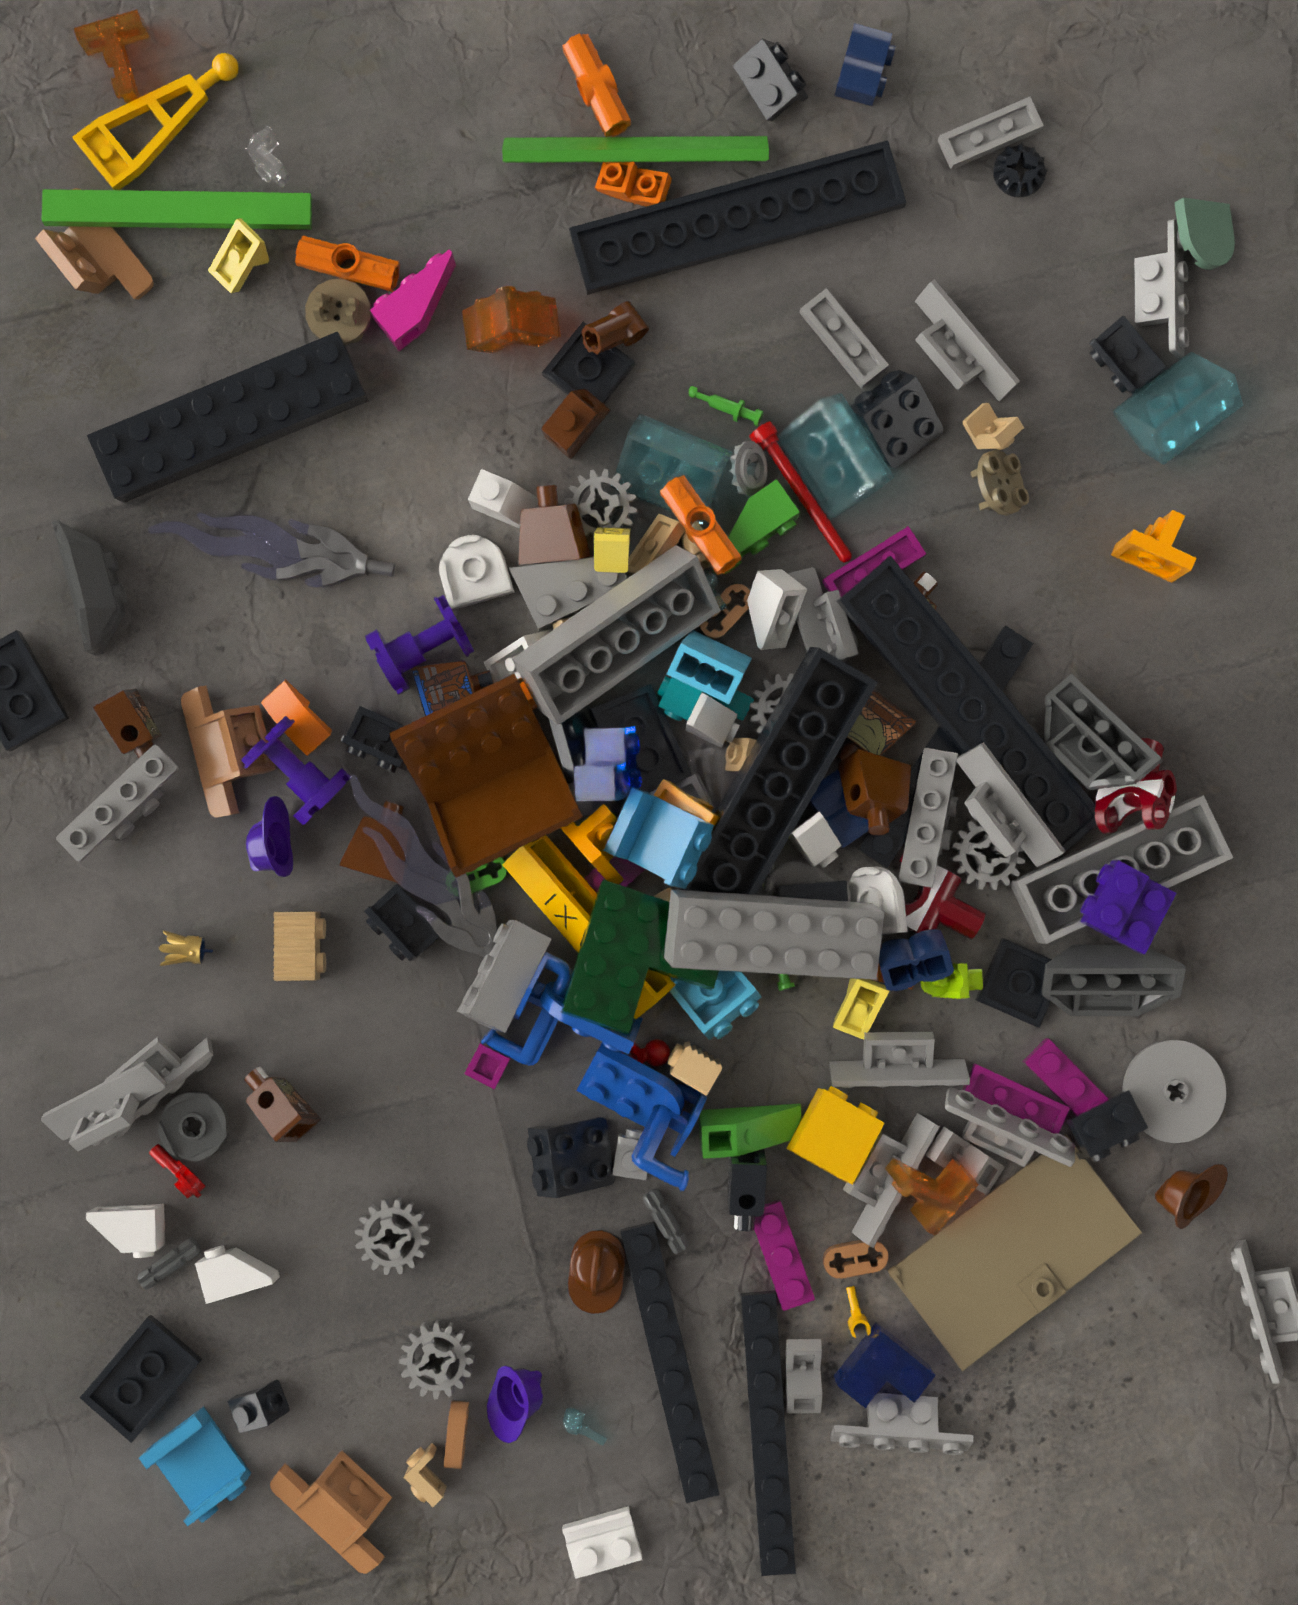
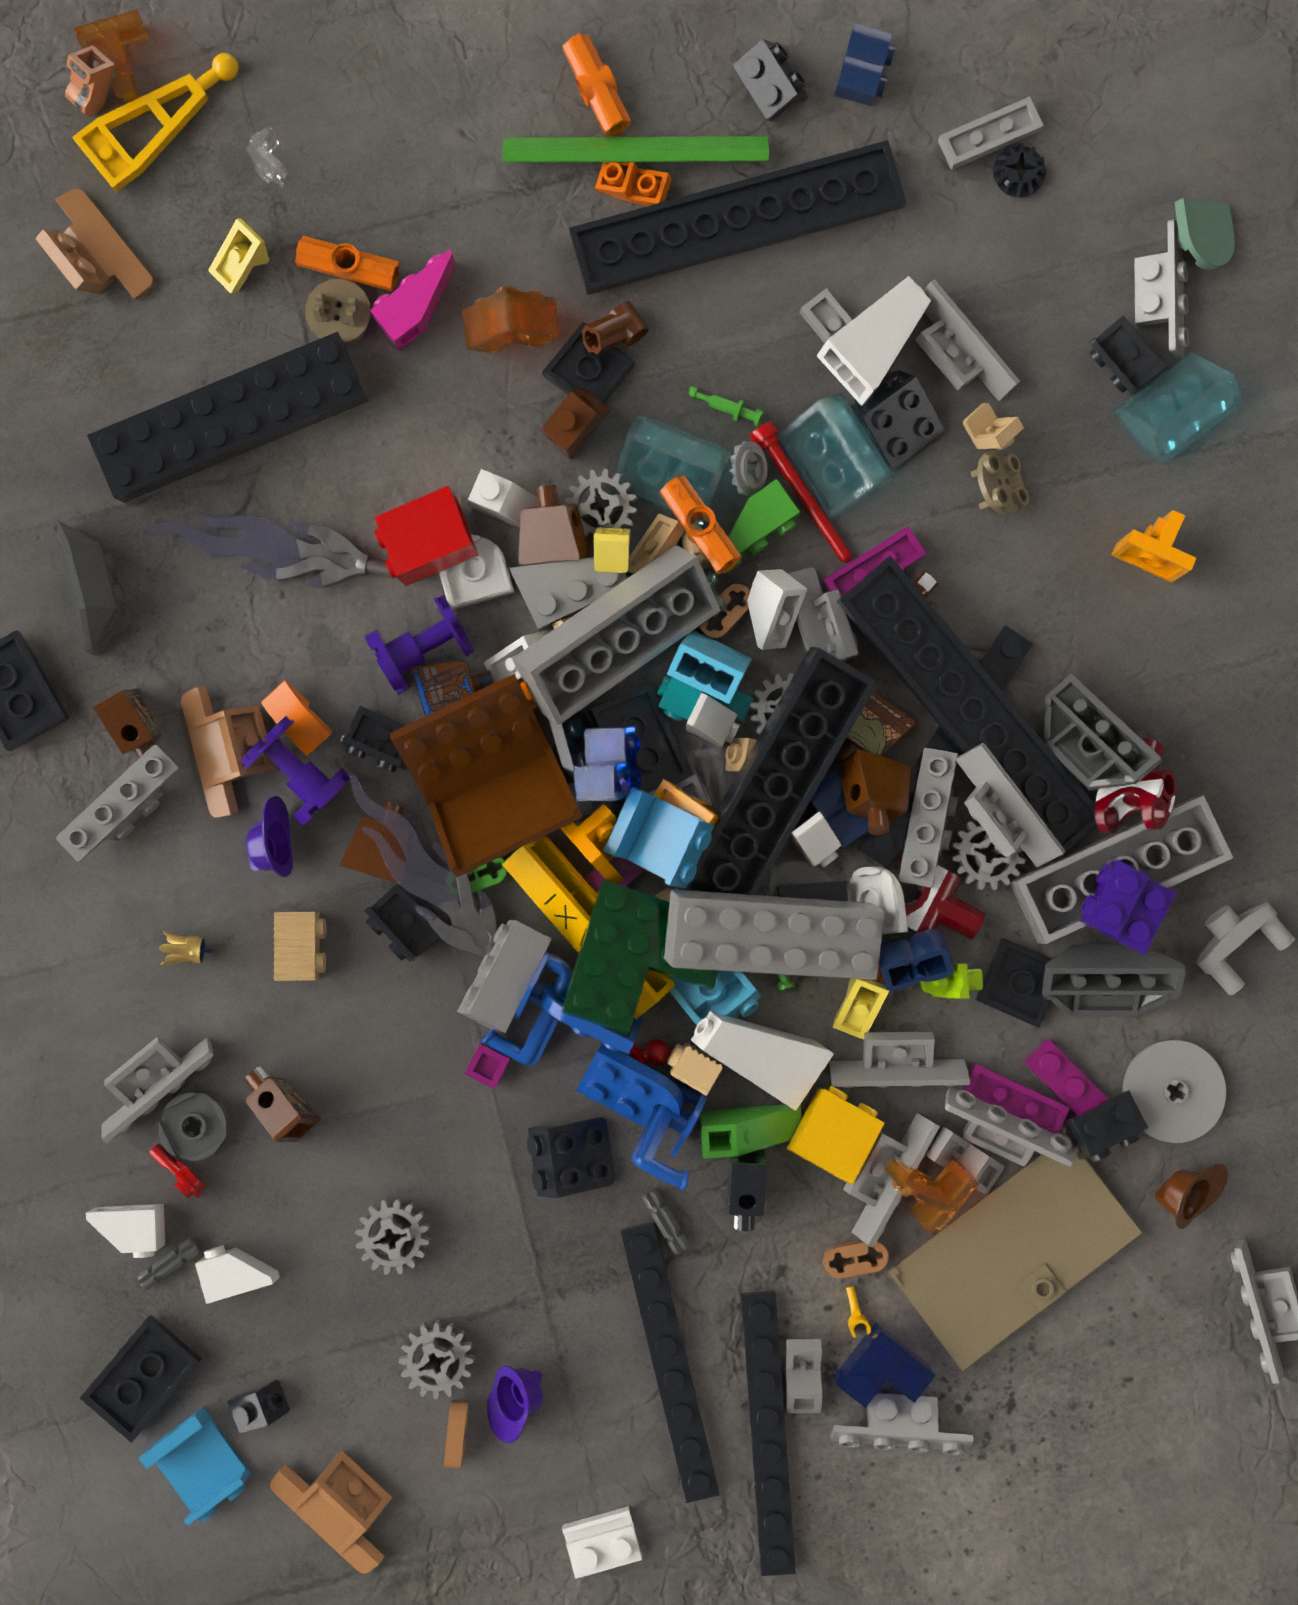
(88, 84): none -> nougat leg
(104, 1108): light grey bracket -> none
(176, 209): bright green tile -> none
(423, 1481): tan bracket -> none
(425, 536): none -> red brick
(573, 1424): clear light blue hand -> none
(596, 1272): reddish brown piece -> none
(623, 1159): light grey bracket -> none
(765, 1056): none -> white slope
(782, 1257): magenta plate -> none
(870, 343): none -> white slope
(1230, 933): none -> light grey connector

